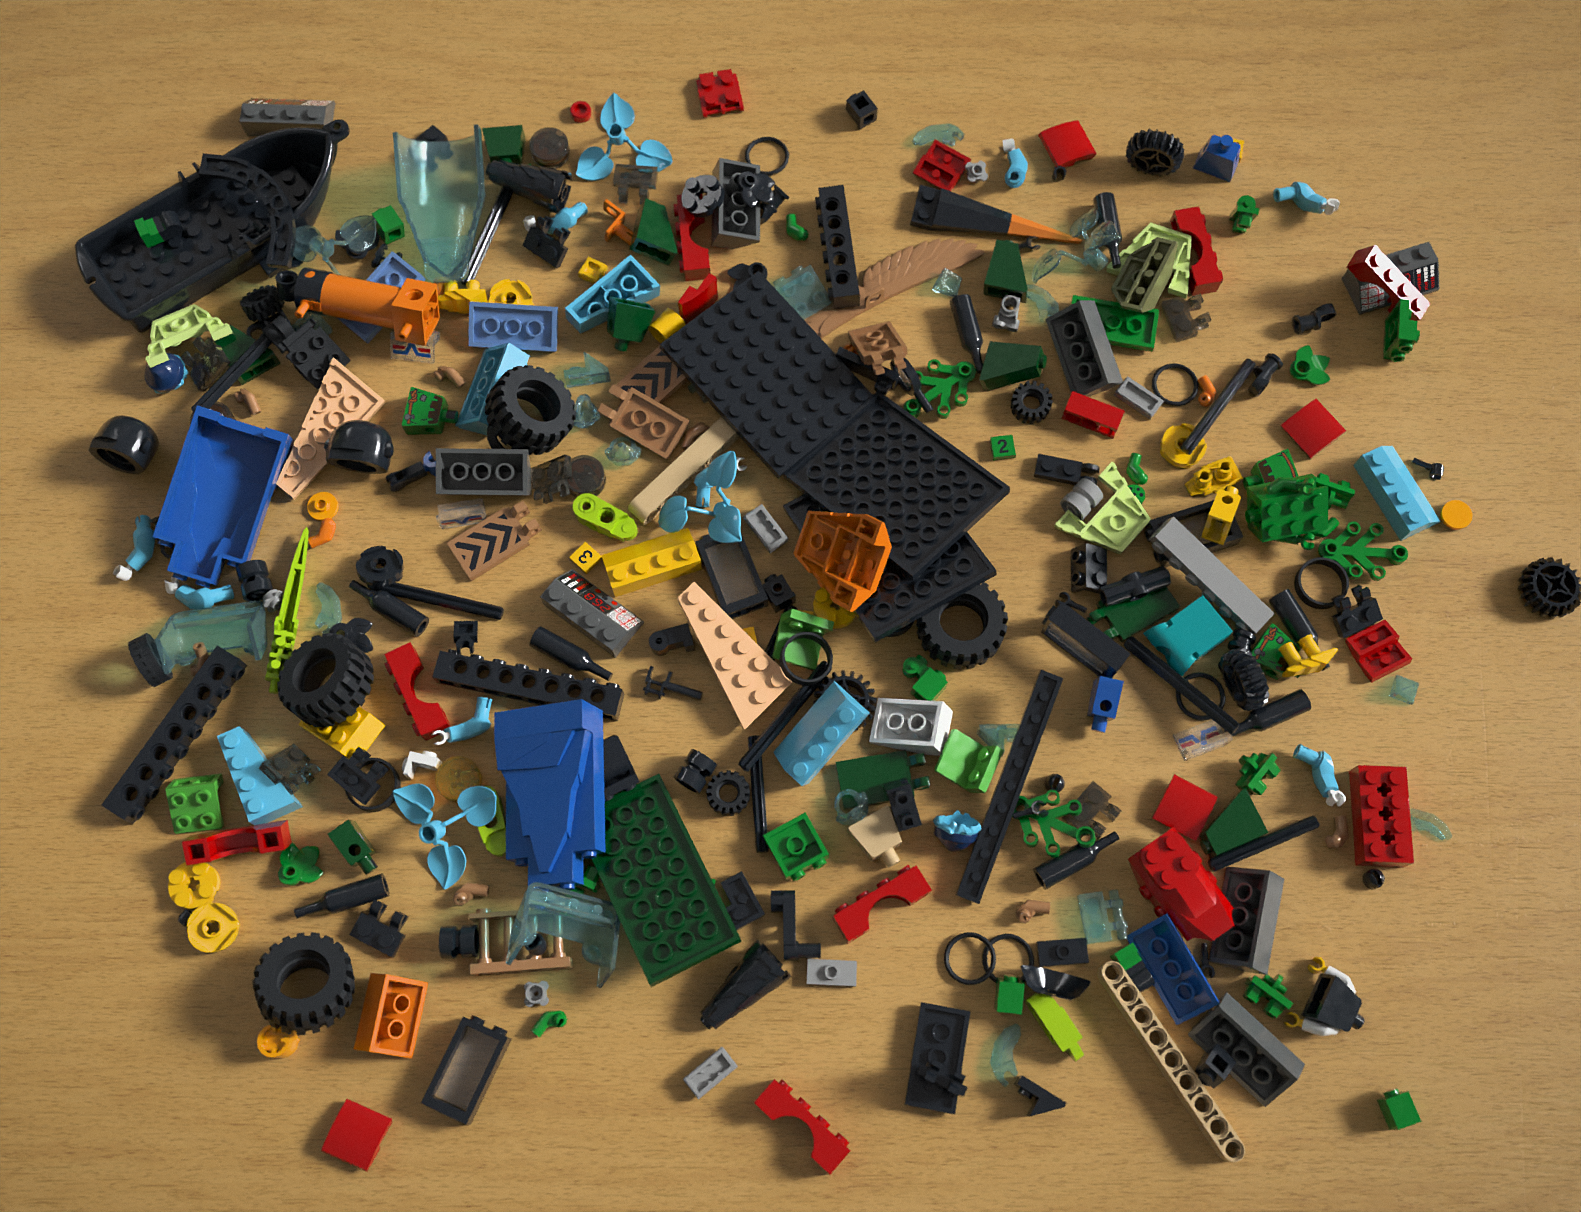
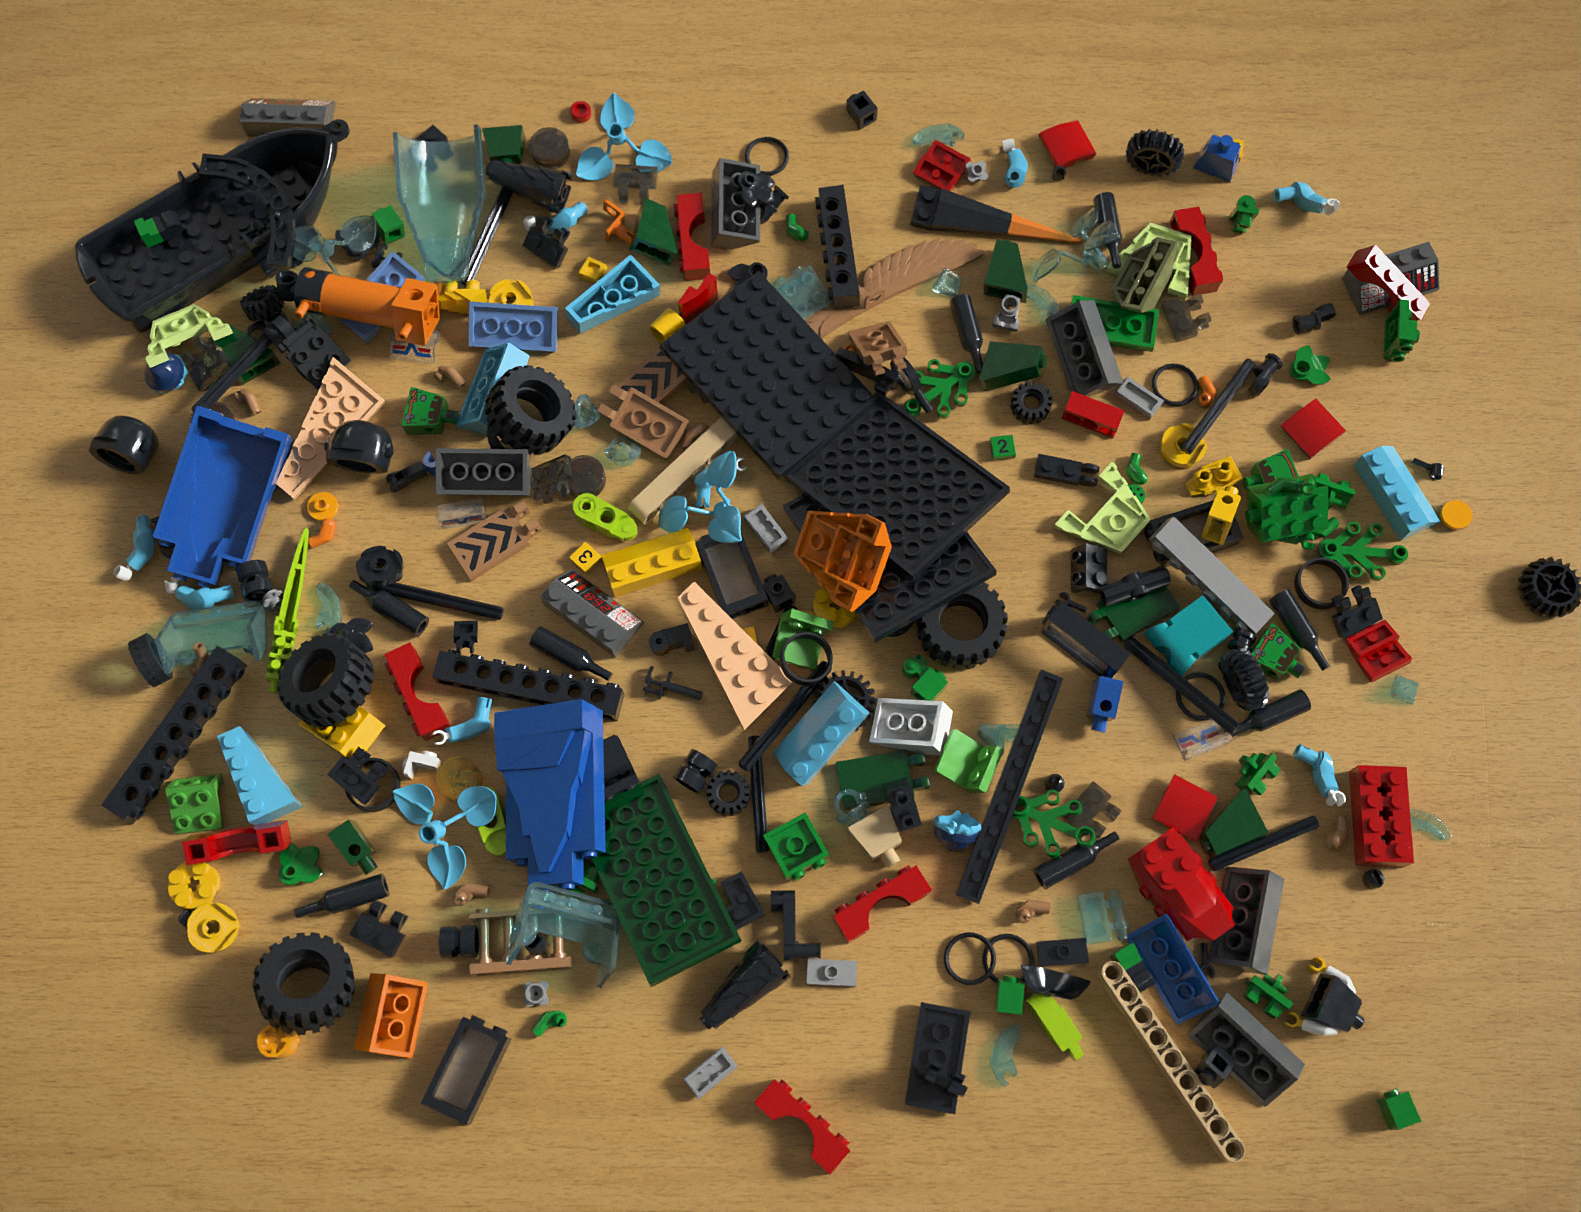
(284, 766): clear smoke plate -> none
(356, 1135): red slope -> none
(591, 374): clear light blue slope -> none
(628, 321): dark green torso -> none
(695, 187): plate -> none
(719, 92): red plate -> none
(1027, 244): black hand -> none
(1032, 810): black hand -> none
(1044, 1099): black slope -> none
(1082, 498): light grey wheel -> none
(1313, 664): yellow connector -> none

